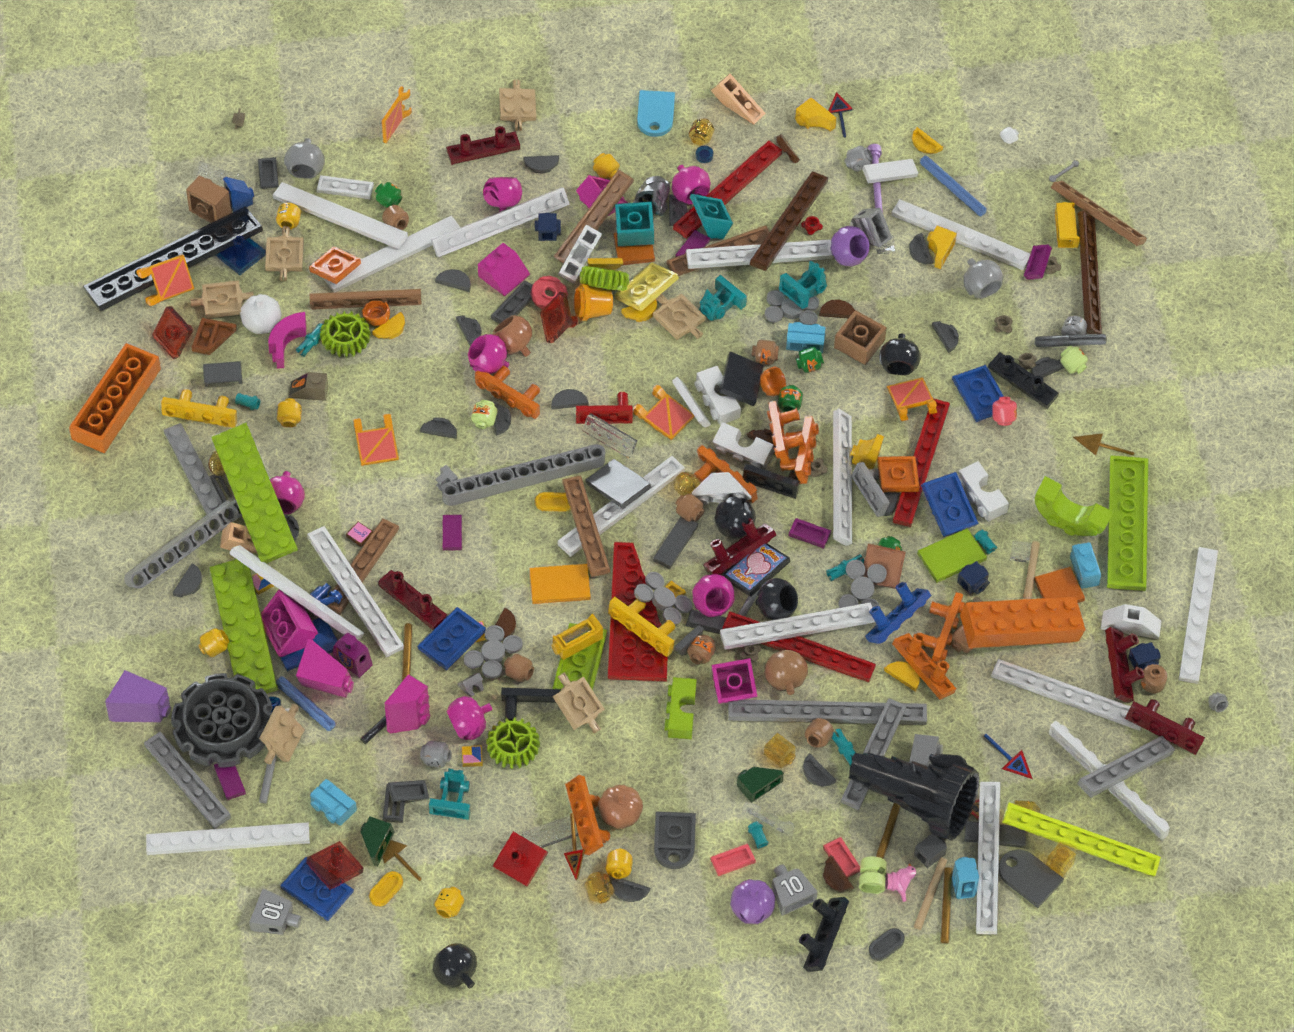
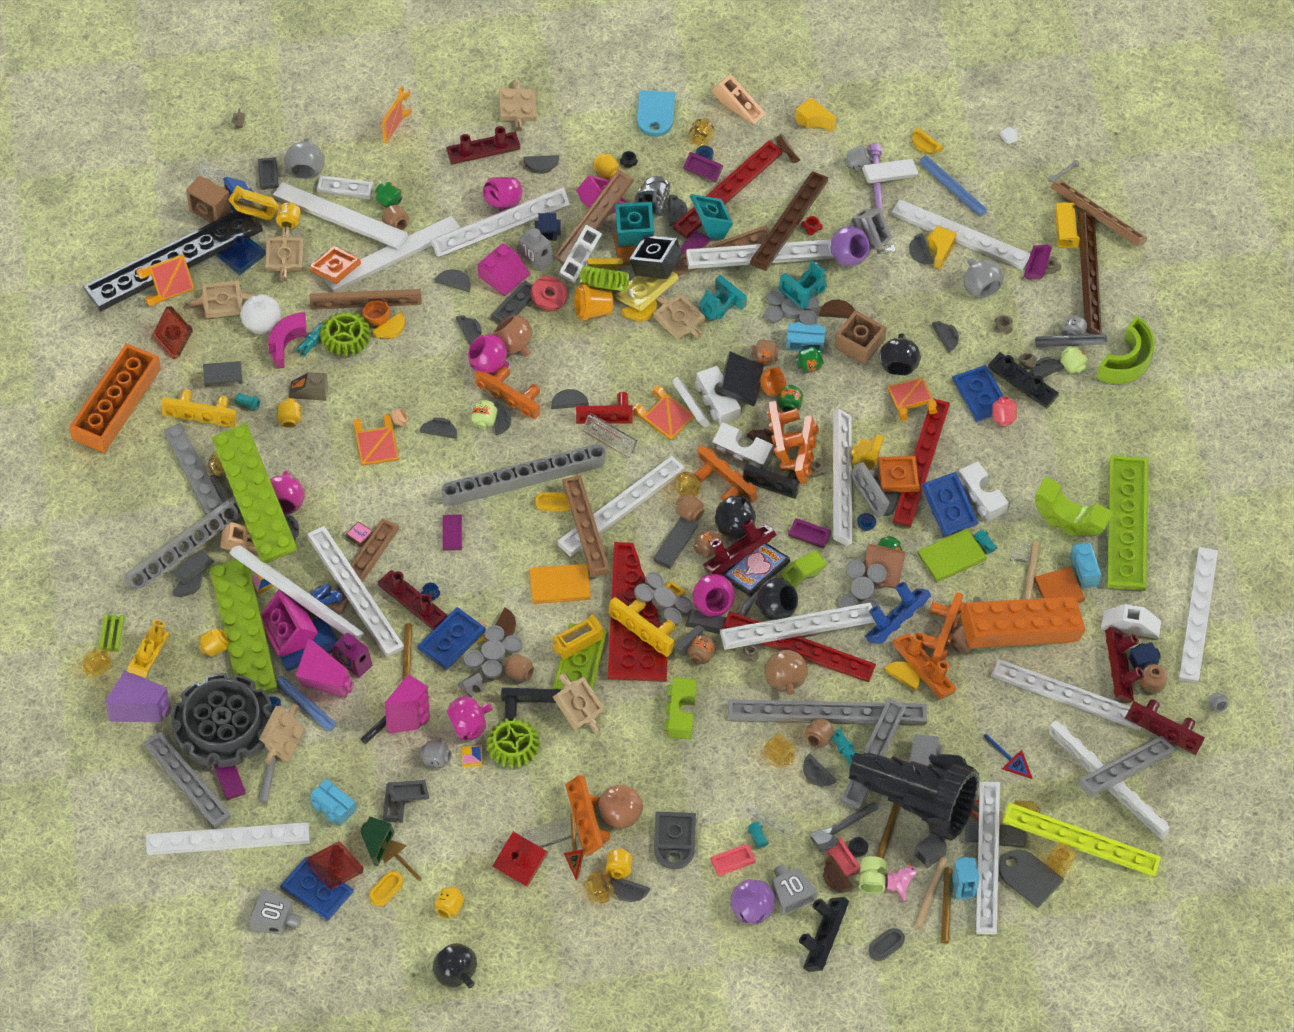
(96, 662): none -> clear yellow head
(113, 619): none -> lime tile
(149, 649): none -> yellow plate
(193, 567): none -> dark grey tile
(212, 335): dark orange wing -> none
(253, 203): none -> yellow window
(399, 417): none -> light nougat plate
(433, 588): none -> clear blue plate
(446, 476): light grey tile -> none
(455, 782): teal tile -> none
(535, 249): none -> light grey torso
(557, 317): clear red tile -> none
(618, 483): tile -> none
(628, 155): none -> black plate
(655, 256): none -> black brick
(689, 179): dark pink piece -> none
(703, 167): none -> magenta tile
(703, 541): none -> medium nougat head
(719, 487): white slope -> none
(734, 681): dark pink slope -> none
(758, 781): dark green slope -> none
(803, 567): none -> lime slope
(825, 838): none -> dark grey piece
(838, 106): piece -> none
(840, 569): teal pin -> none
(858, 847): none -> black plate
(866, 521): none -> clear blue plate
(973, 578): dark blue brick -> none
(1093, 441): pearl gold piece -> none
(1134, 364): none -> lime brick

